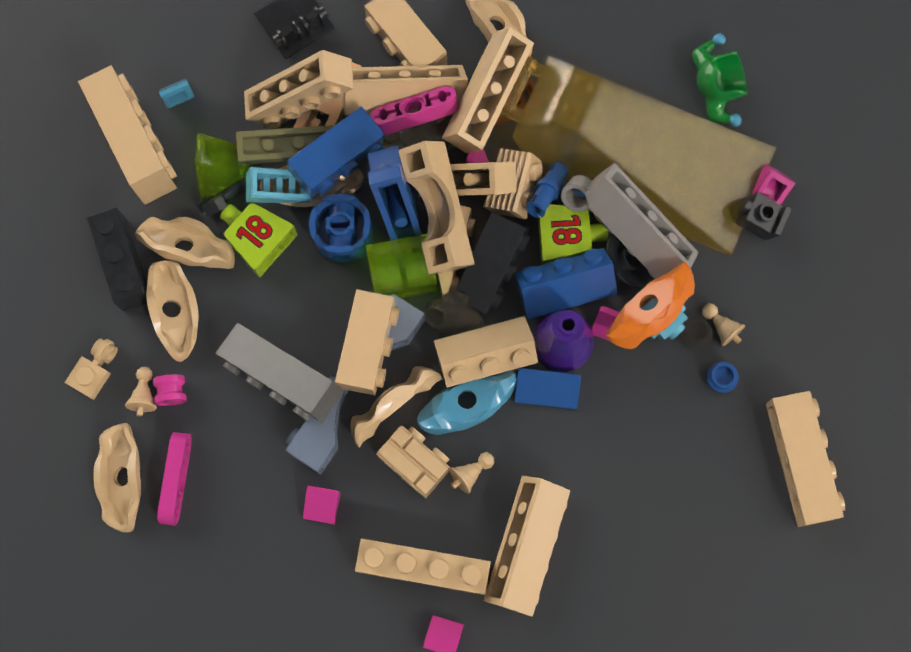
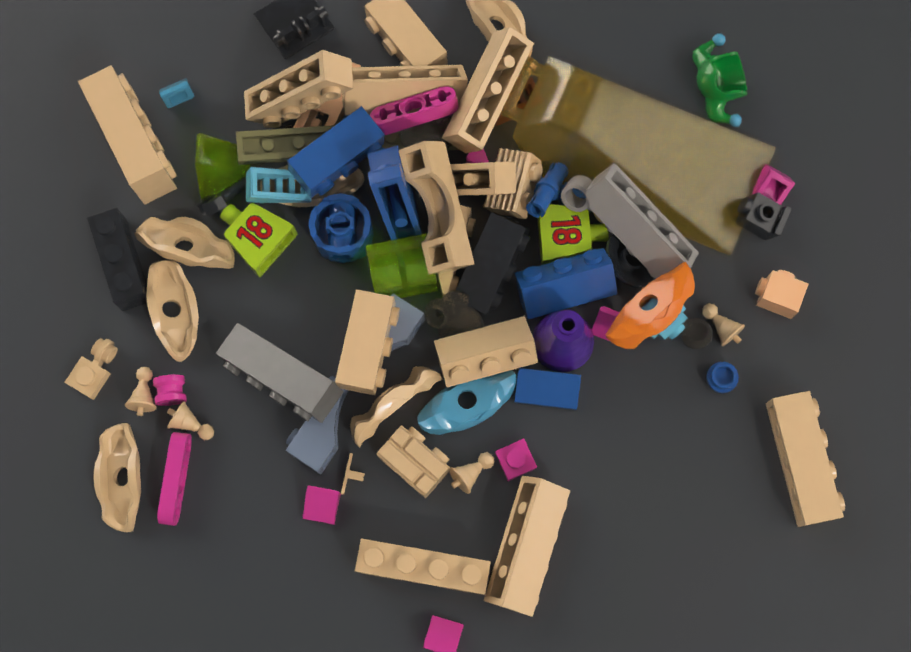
(185, 420): none -> tan piece
(358, 476): none -> tan piece
(516, 459): none -> dark pink plate
(781, 293): none -> light nougat brick

